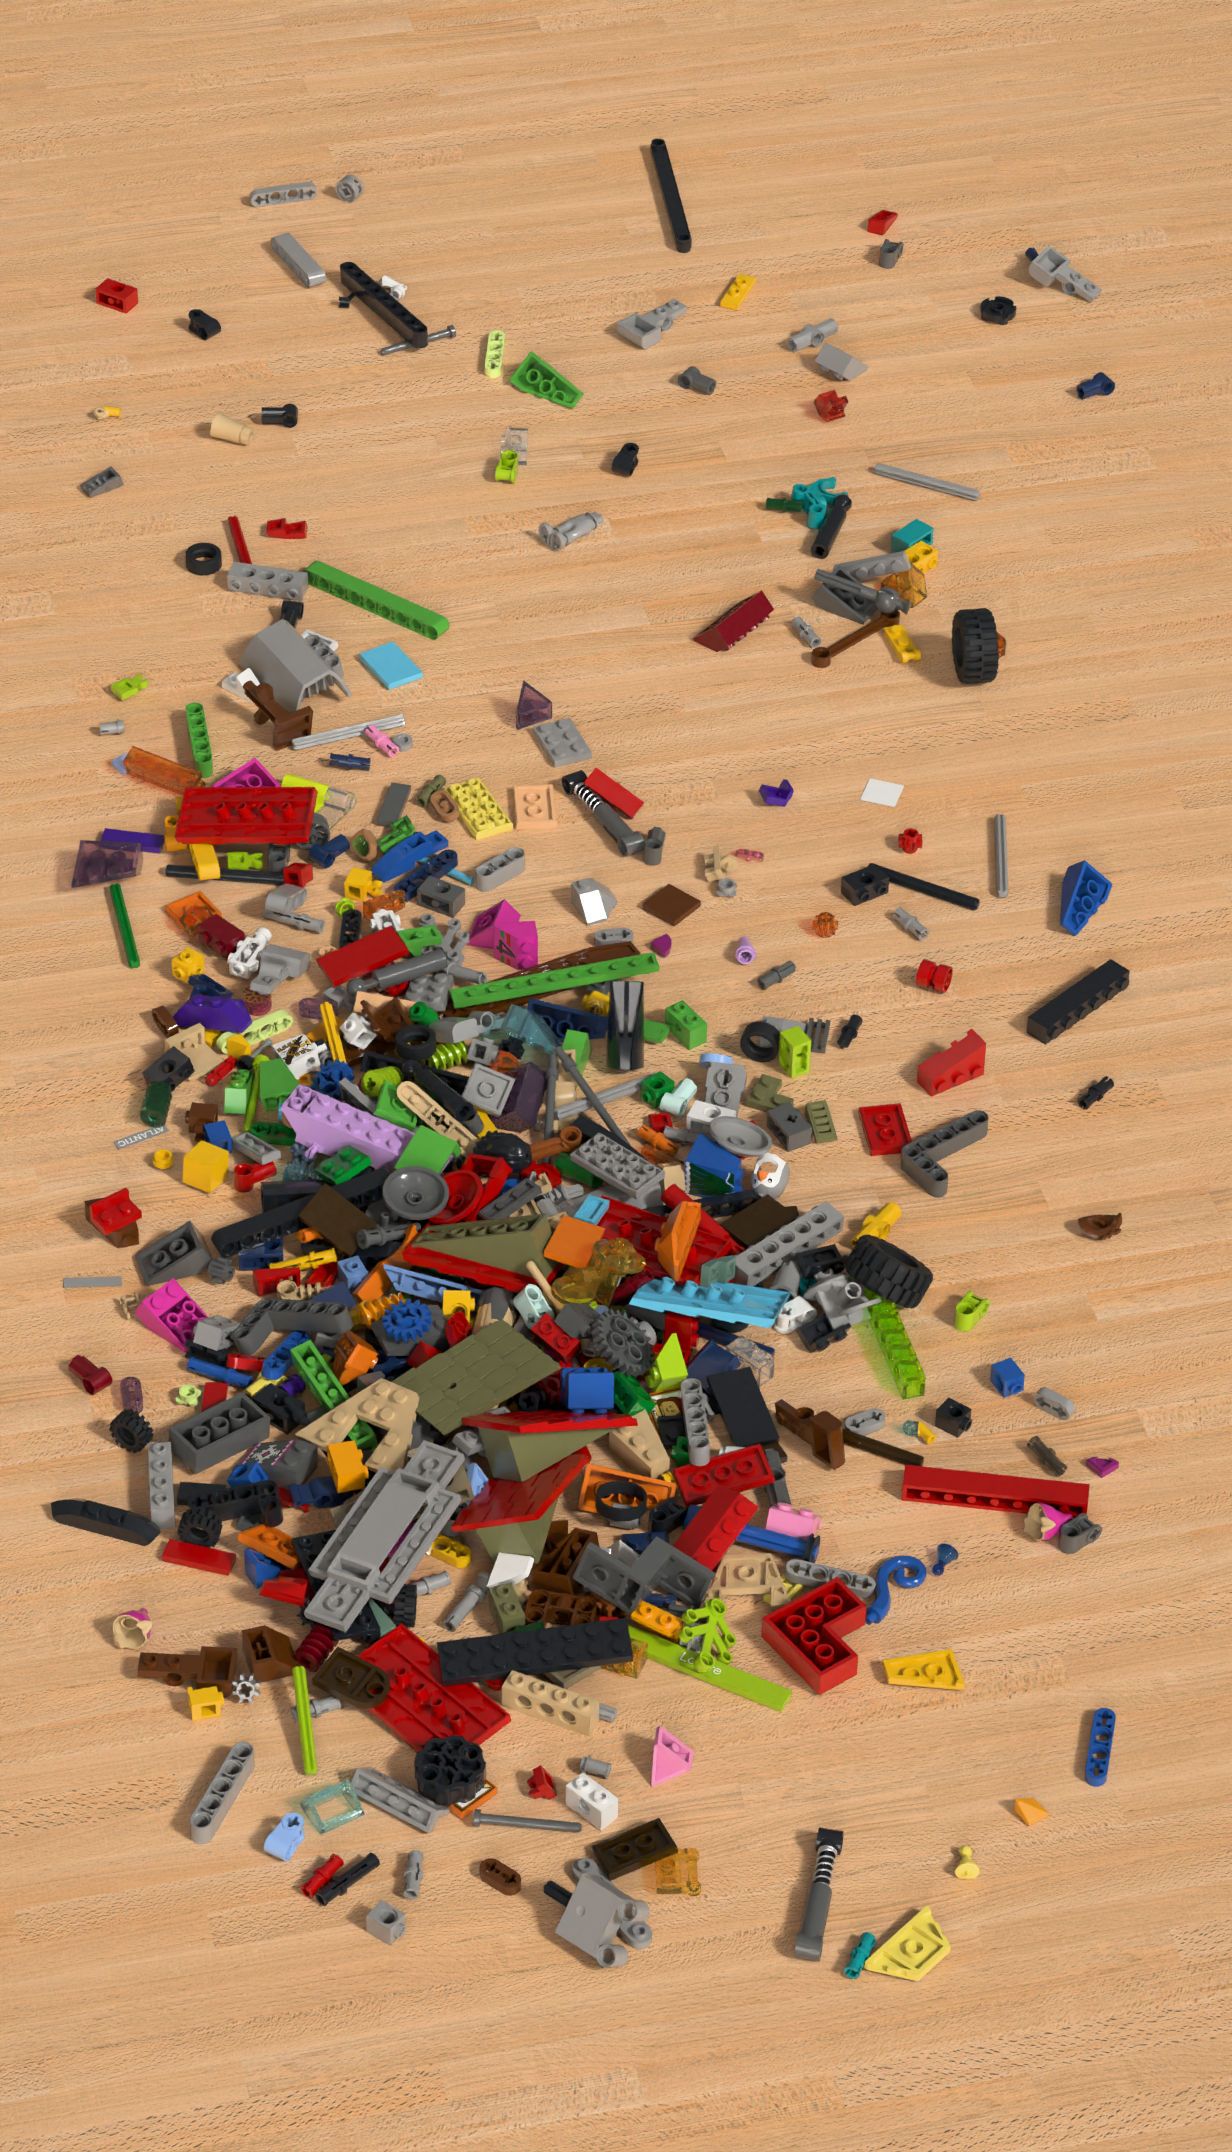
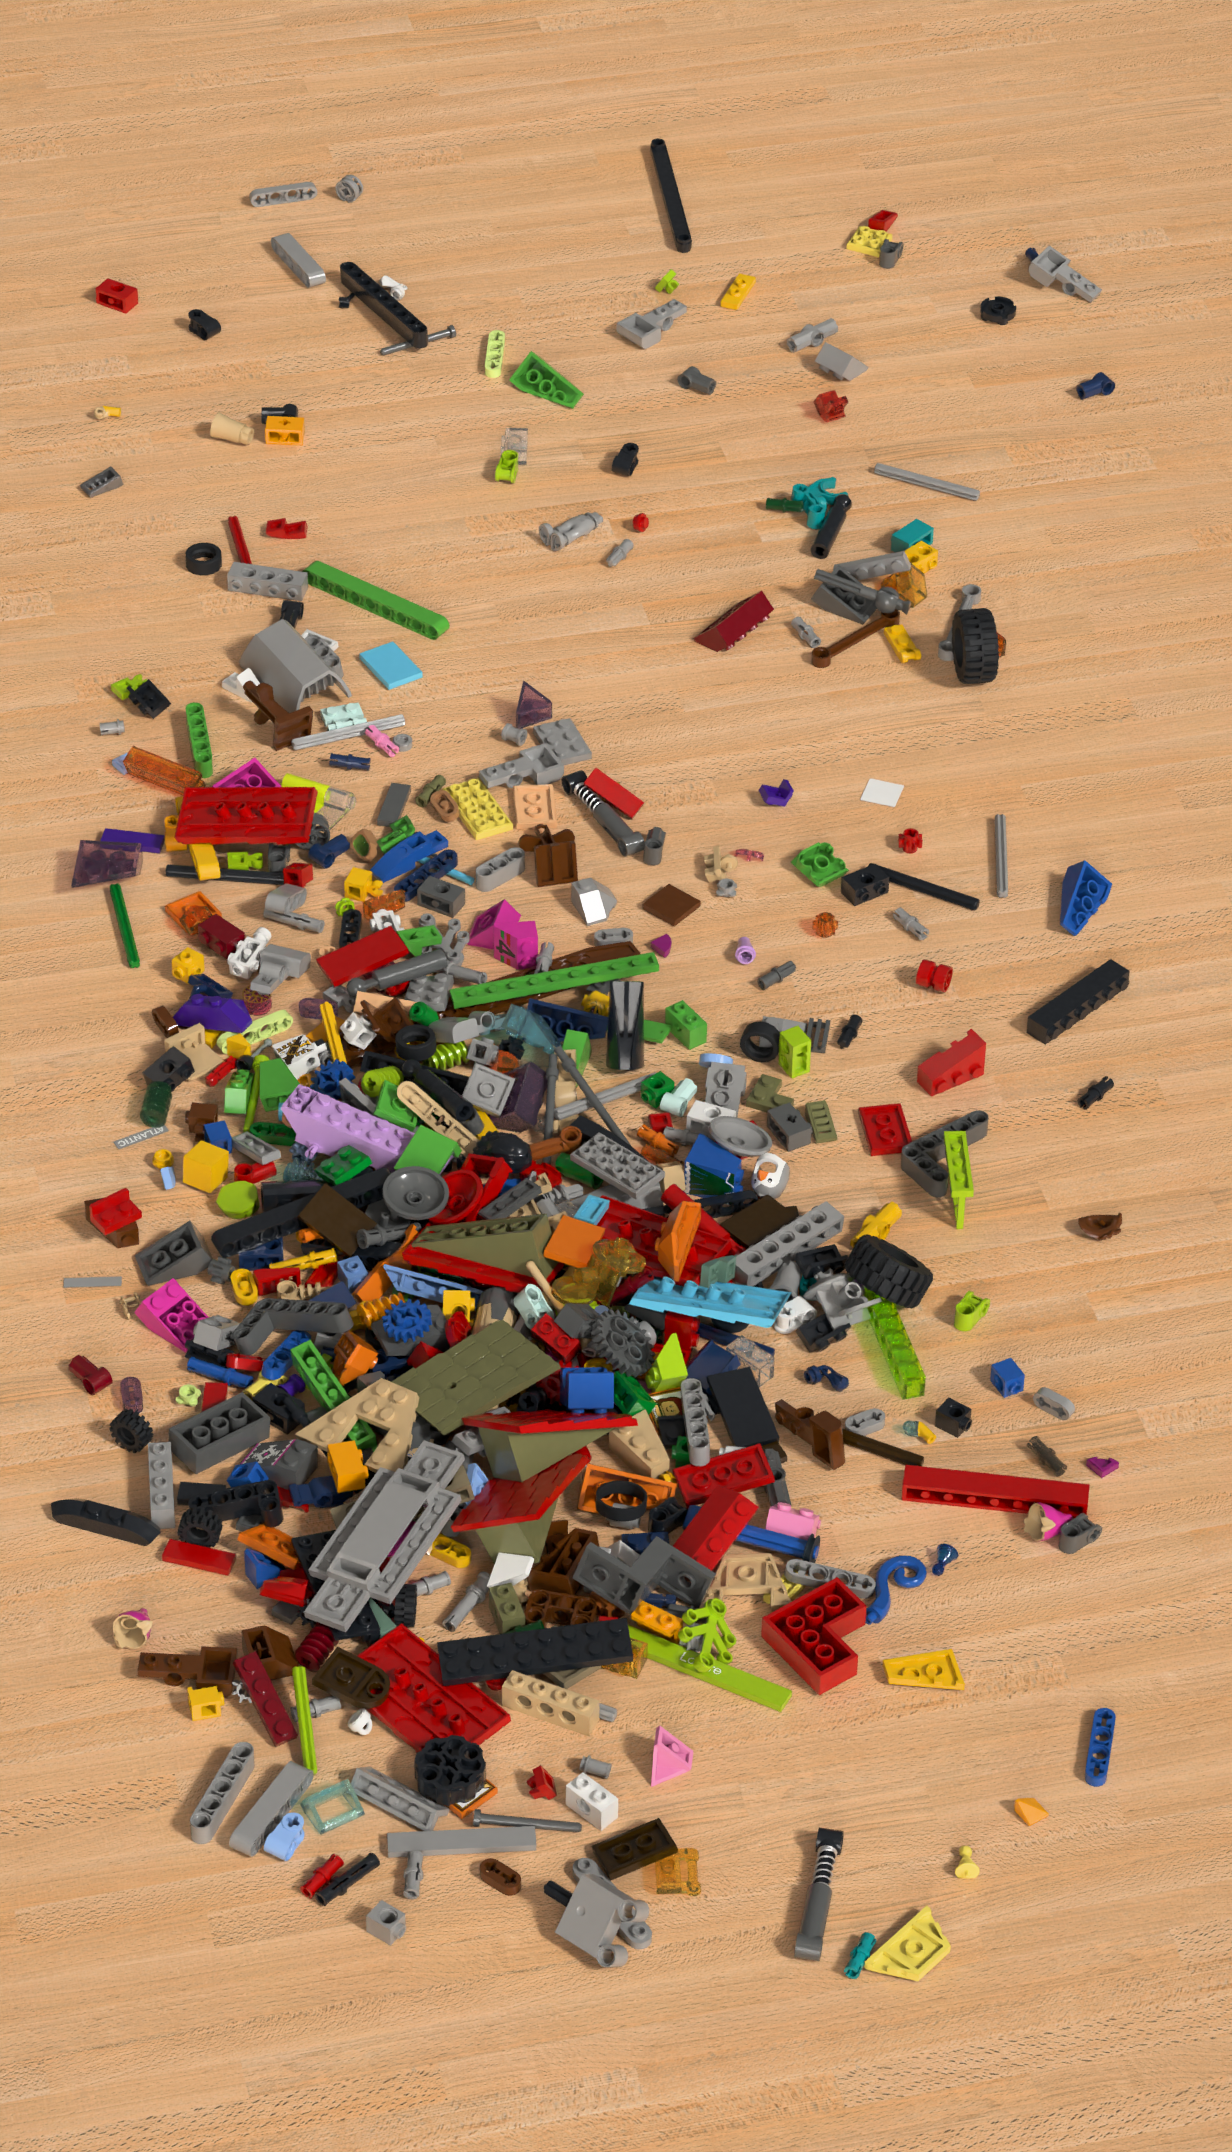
(149, 698): none -> black bracket
(168, 1177): none -> light blue tile
(238, 1199): none -> lime hat
(244, 1287): none -> yellow plate
(265, 1699): none -> dark red plate
(271, 1808): none -> light grey beam
(285, 430): none -> light orange brick
(286, 1612): none -> dark grey tile
(342, 716): none -> light aqua plate
(359, 1720): none -> white tile
(462, 1841): none -> light grey tile
(514, 734): none -> light grey bush
(537, 762): none -> light grey plate
(544, 959): none -> light grey pin
(553, 855): none -> reddish brown piece
(619, 552): none -> light grey axle
(640, 522): none -> red plate
(667, 282): none -> lime tile
(814, 1376): none -> dark blue piece
(819, 864): none -> bright green slope
(868, 241): none -> light yellow tile
(958, 1172): none -> lime fence
(970, 596): none -> light grey piece

